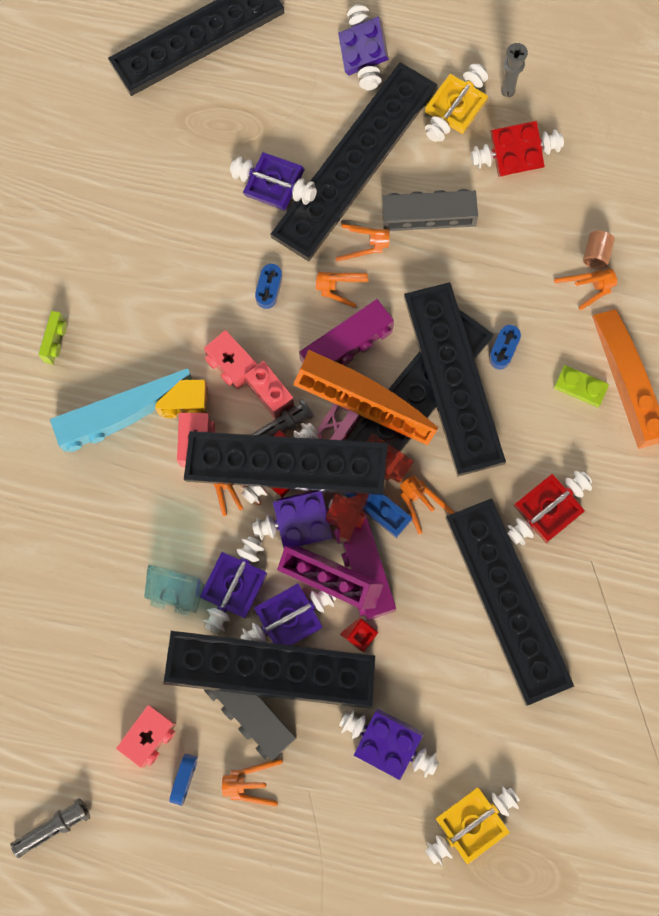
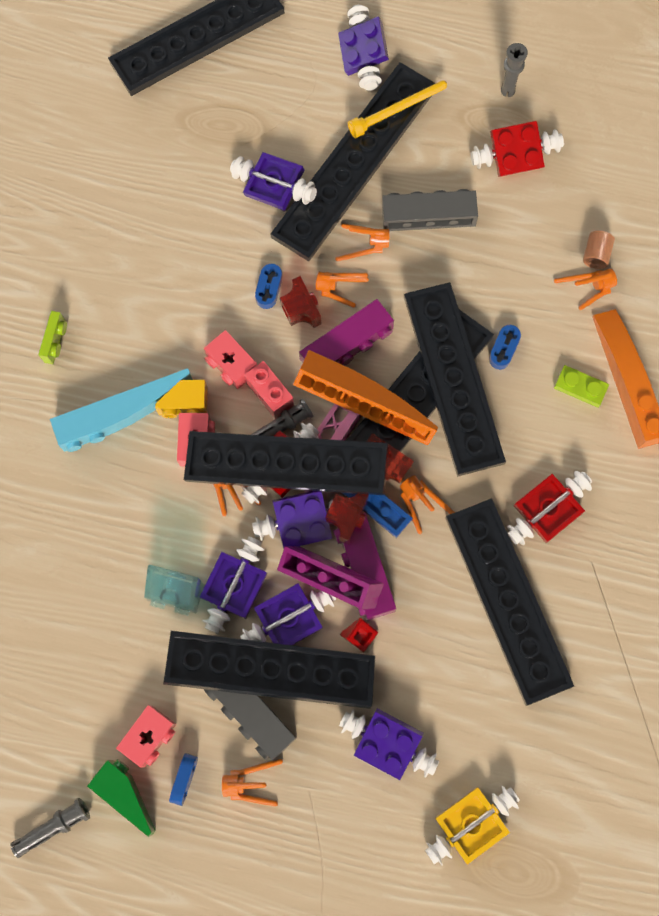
(120, 792): none -> green slope
(300, 305): none -> clear red brick
(359, 125): none -> yellow piece
(456, 103): yellow plate -> none

